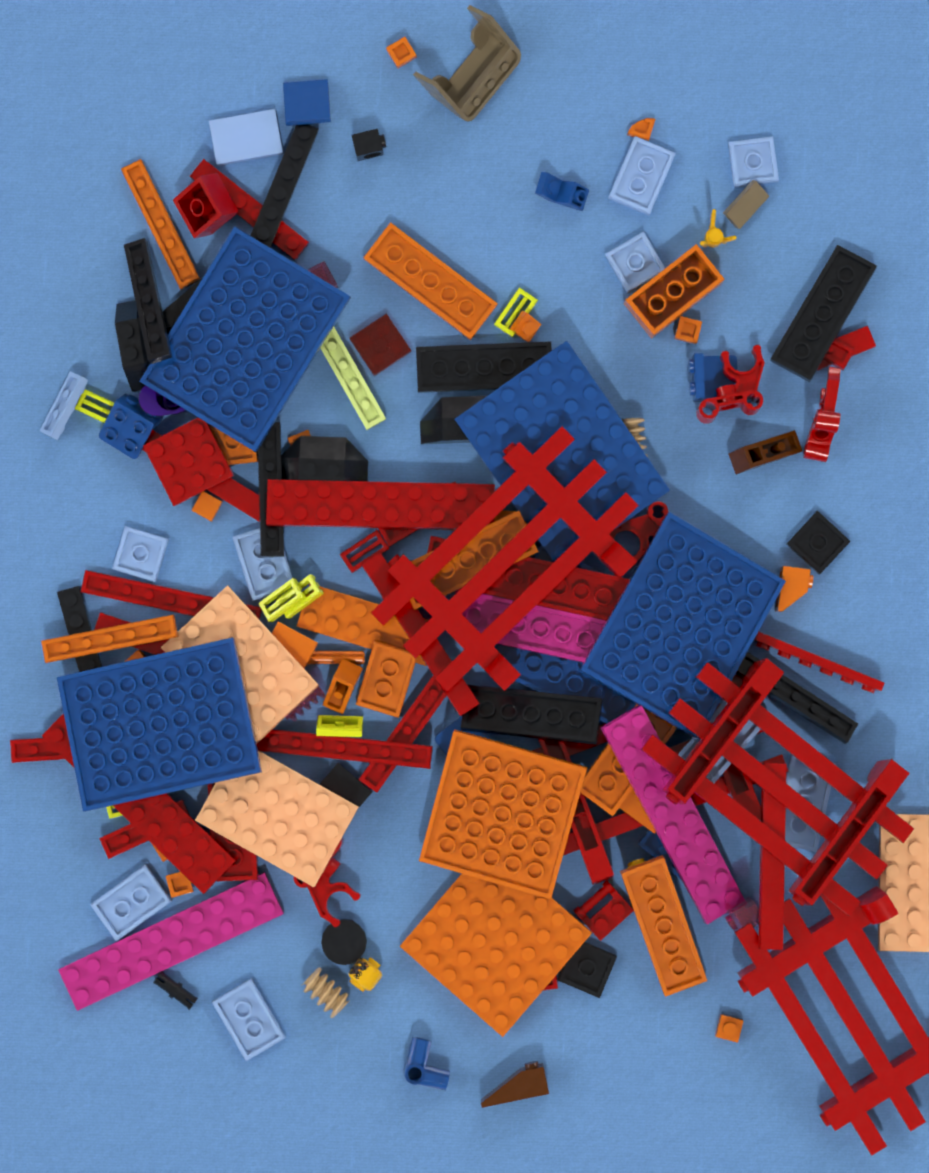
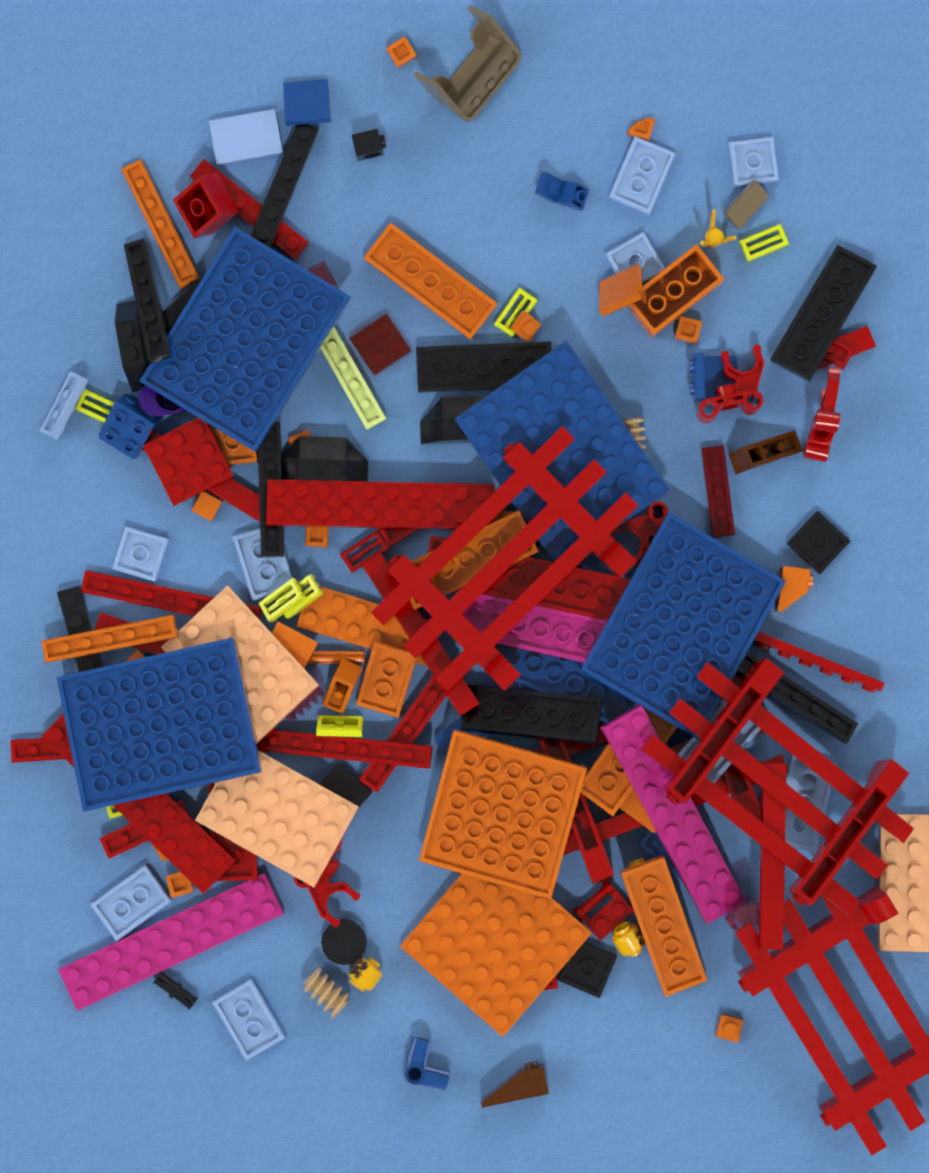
(317, 536): none -> orange tile
(620, 290): none -> orange tile
(628, 939): none -> yellow head
(717, 491): none -> dark red tile
(746, 250): none -> neon yellow tile

